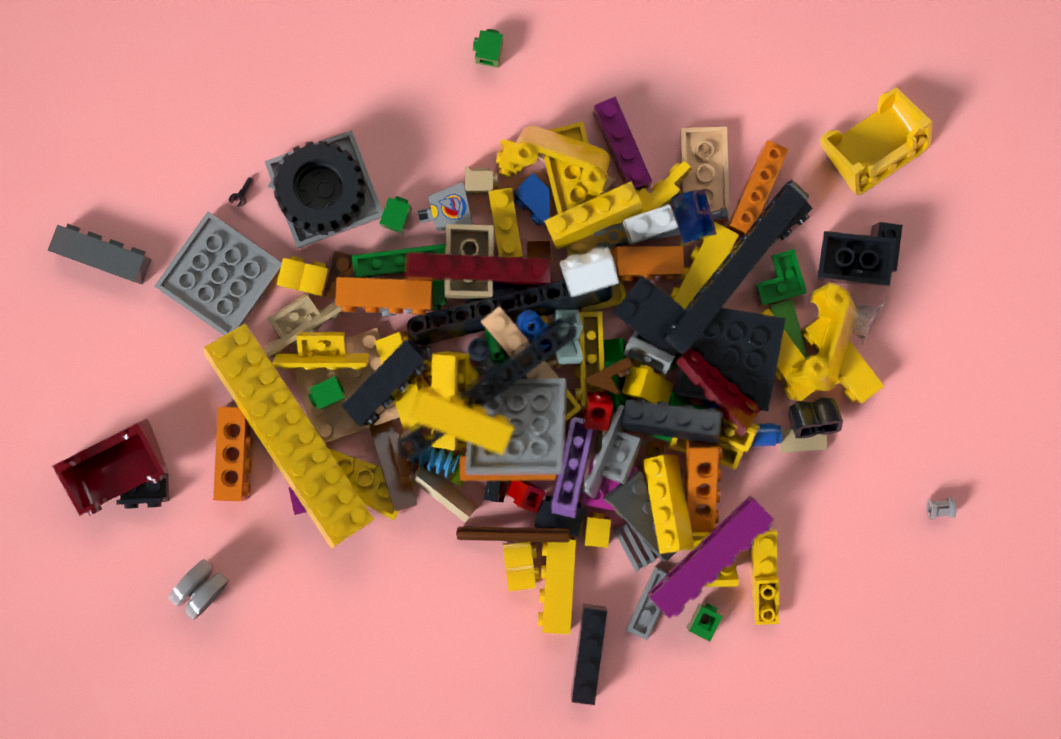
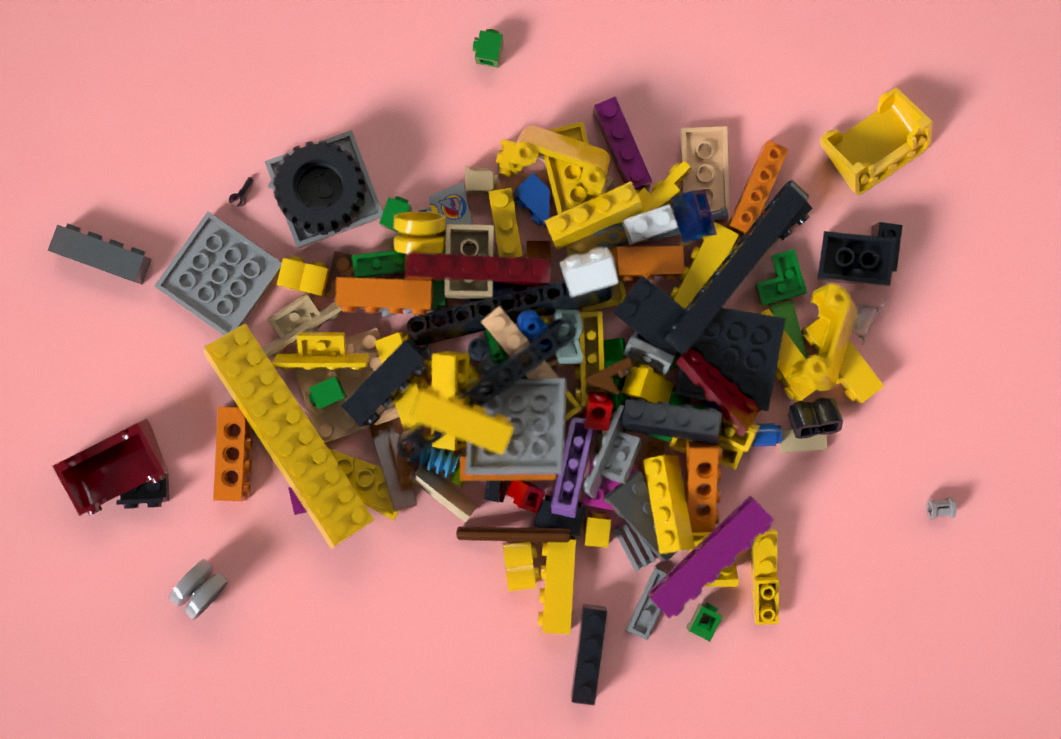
(419, 232): none -> yellow wheel

